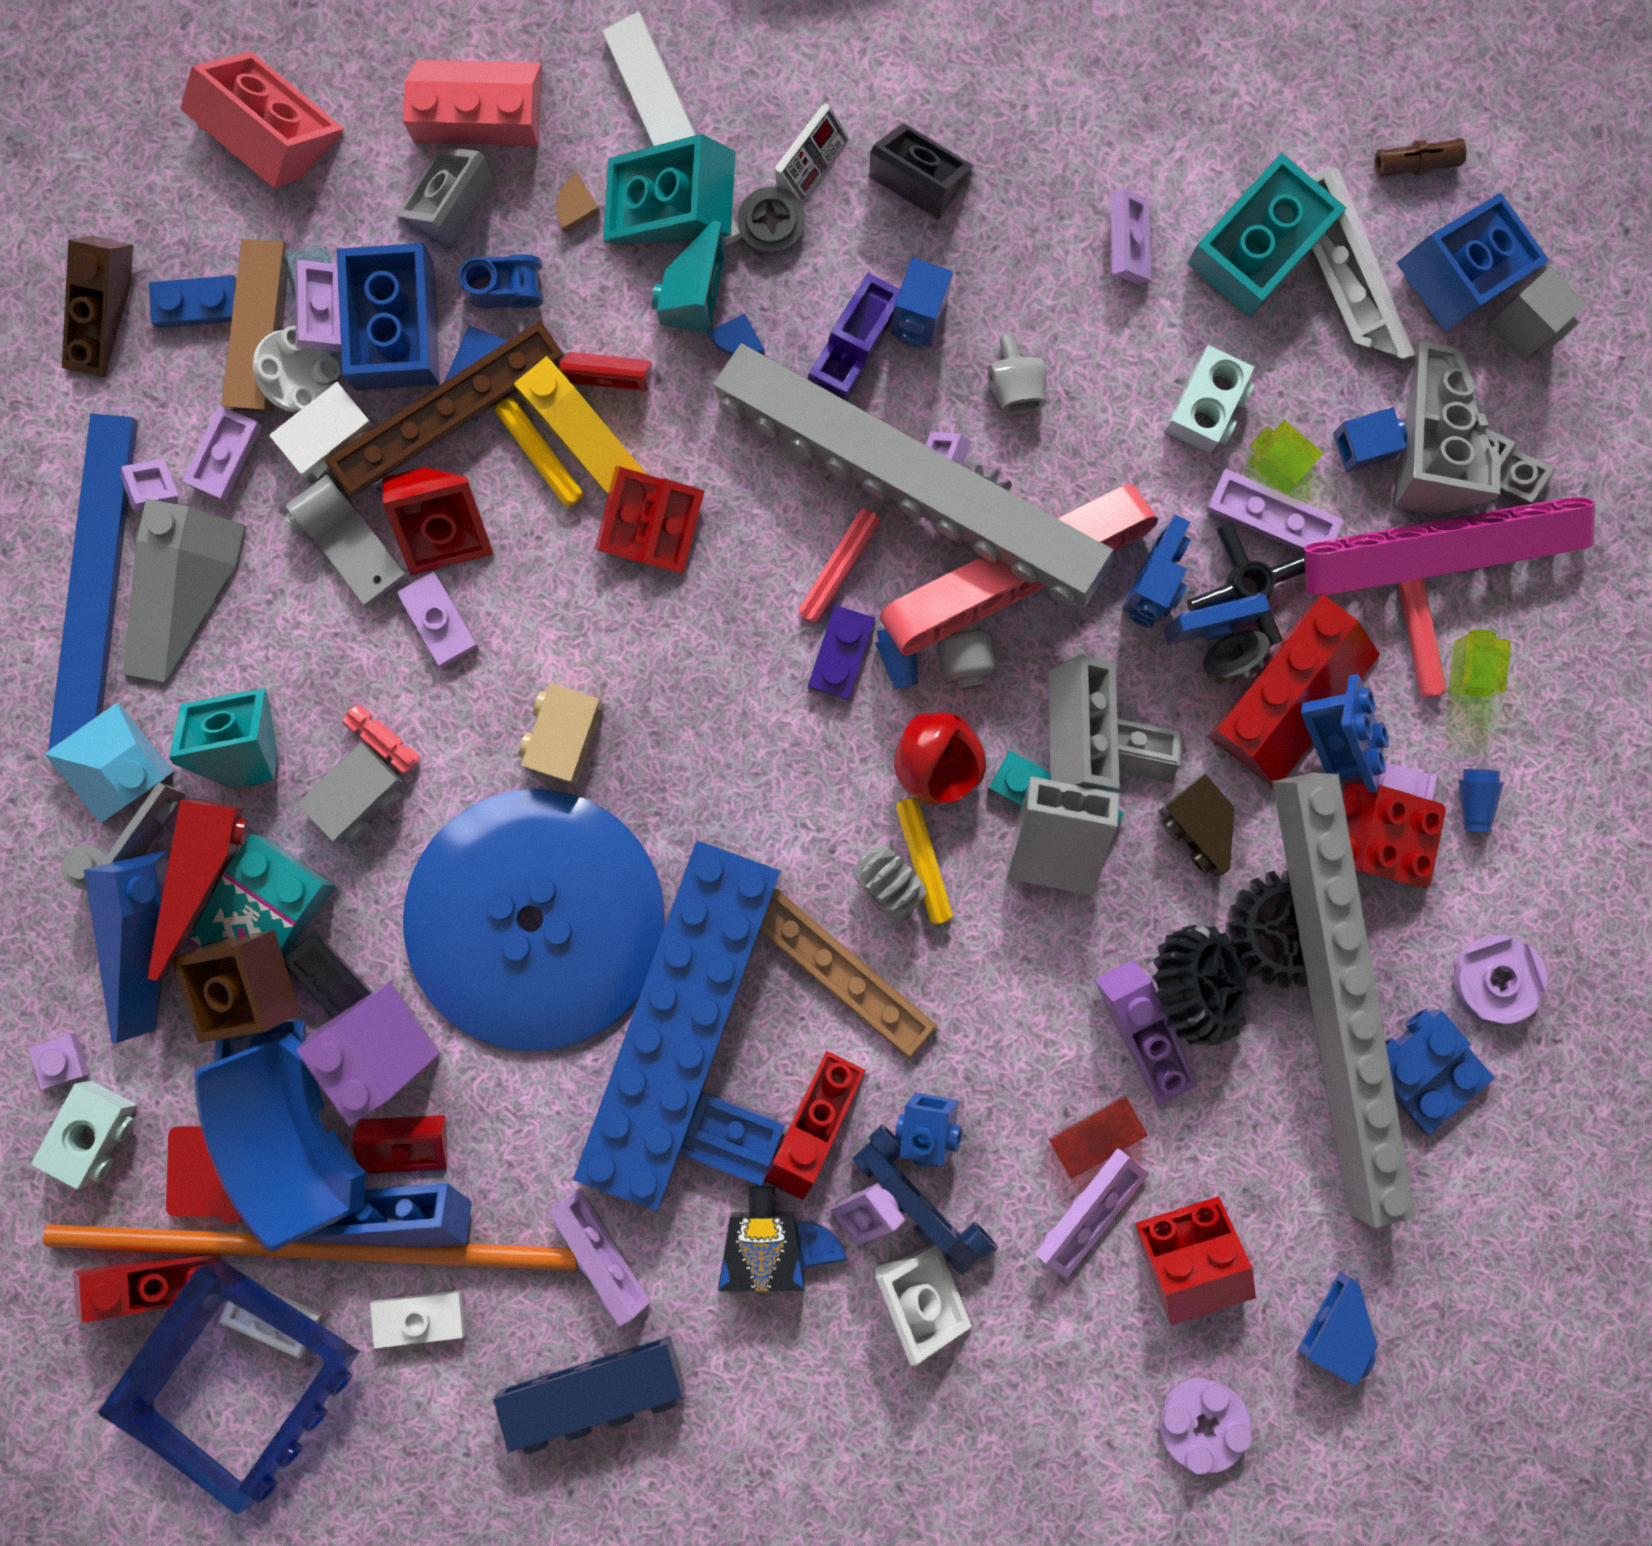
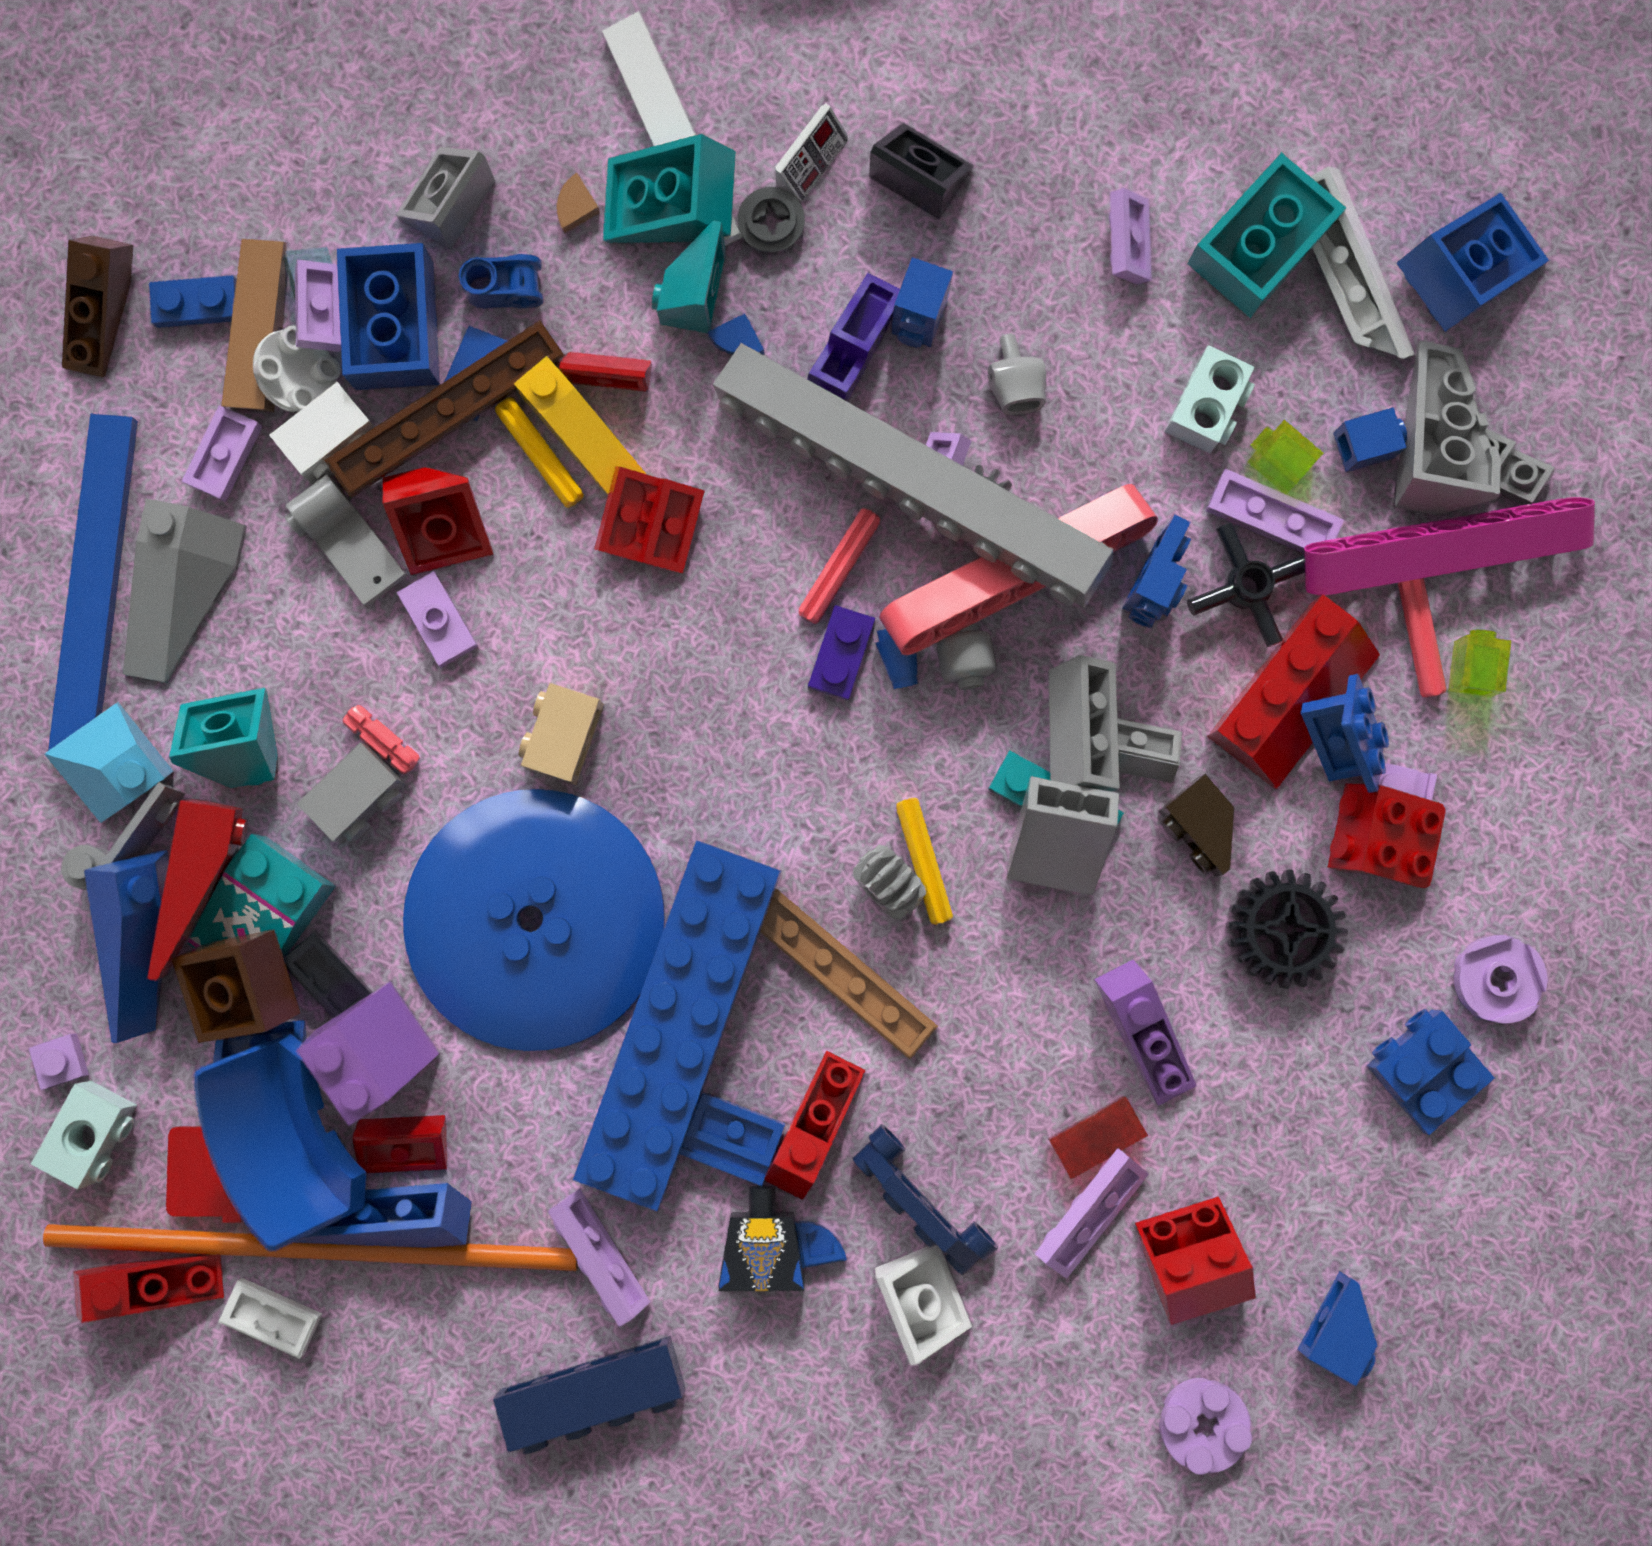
(133, 1397): clear blue windscreen -> none
(148, 481): lavender plate -> none
(259, 117): coral slope -> none
(417, 1319): white plate -> none
(473, 102): coral slope -> none
(868, 1214): lavender plate -> none
(928, 1130): blue brick -> none
(939, 758): red piece -> none
(1201, 985): black gear -> none
(1216, 620): blue plate -> none
(1226, 657): dark grey gear -> none
(1344, 998): light grey brick -> none
(1420, 157): reddish brown pin -> none
(1480, 798): blue cone -> none
(1539, 315): light grey brick -> none

